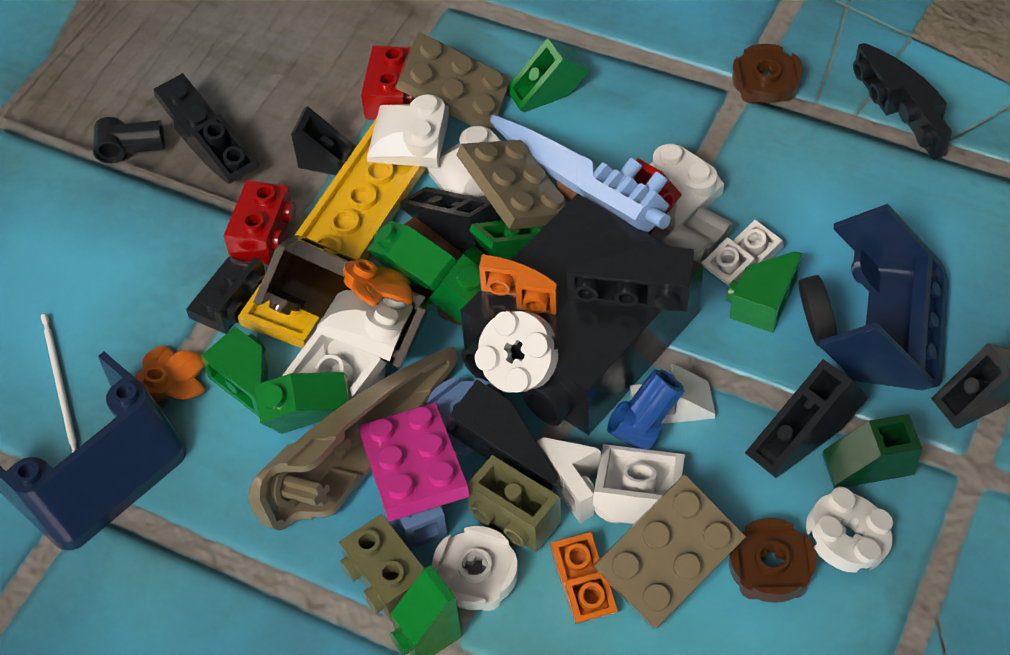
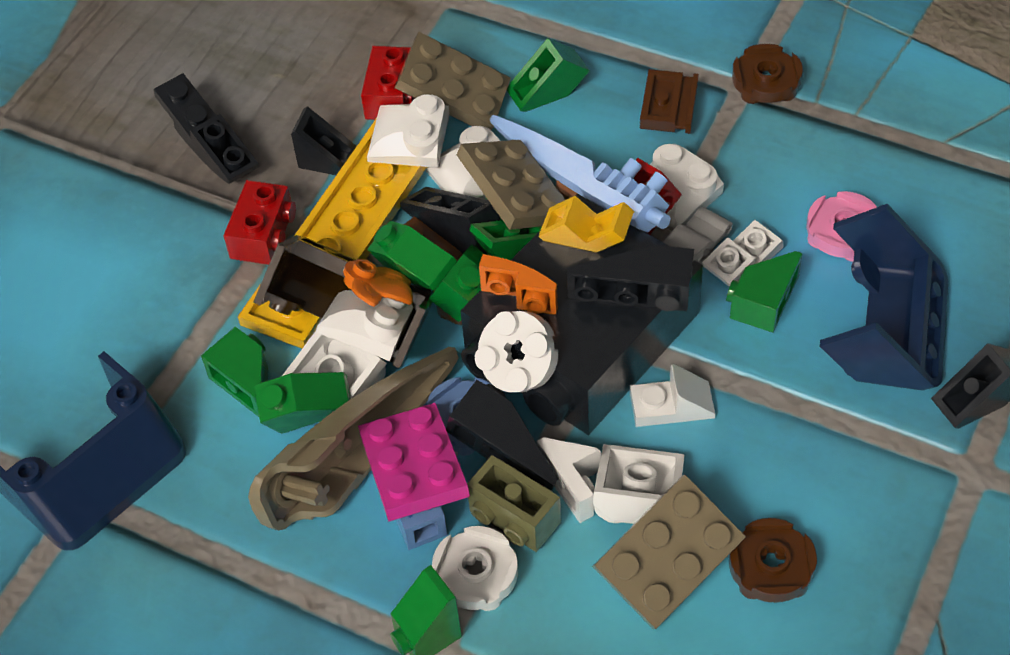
(59, 383): white piece -> none
(116, 139): black piece -> none
(171, 374): orange plate -> none
(226, 294): black bracket -> none
(381, 564): olive brick -> none
(579, 227): none -> yellow slope
(584, 588): orange slope -> none
(641, 418): blue piece -> none
(668, 101): none -> reddish brown plate
(807, 419): black slope -> none
(817, 308): black tyre -> none
(828, 211): none -> bright pink plate
(871, 528): white plate -> none
(874, 452): dark green slope -> none
(904, 91): black slope -> none

